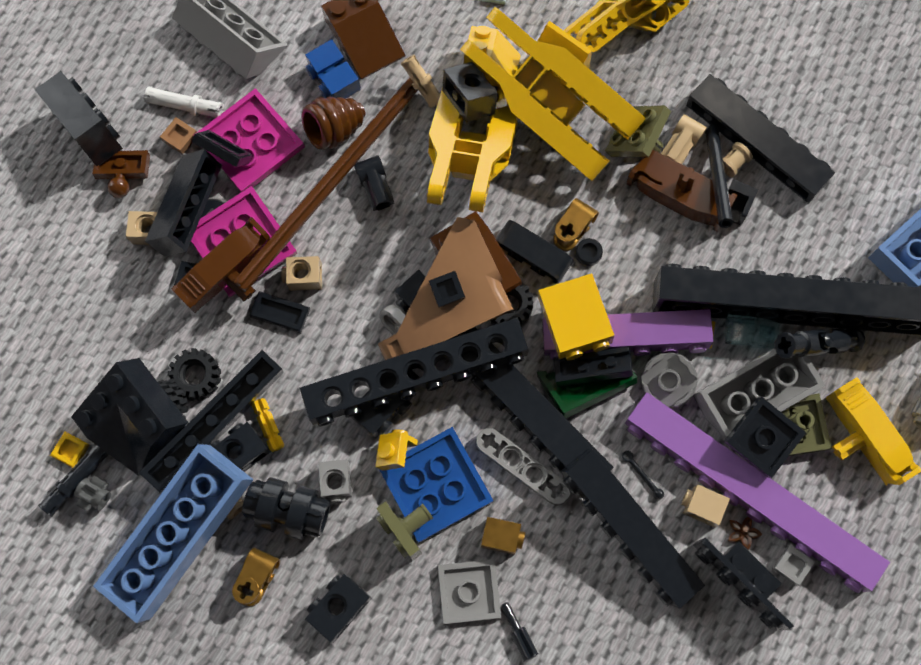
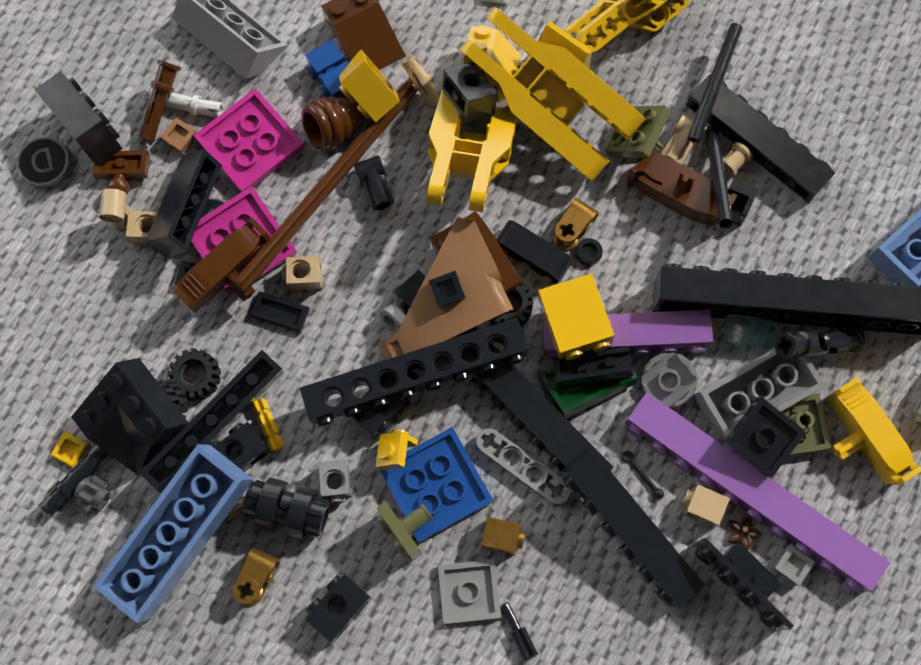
(43, 162): none -> black tile
(114, 208): none -> tan piece
(162, 87): none -> reddish brown pin
(222, 148): black tile -> none
(368, 87): none -> yellow slope
(714, 83): none -> black piece

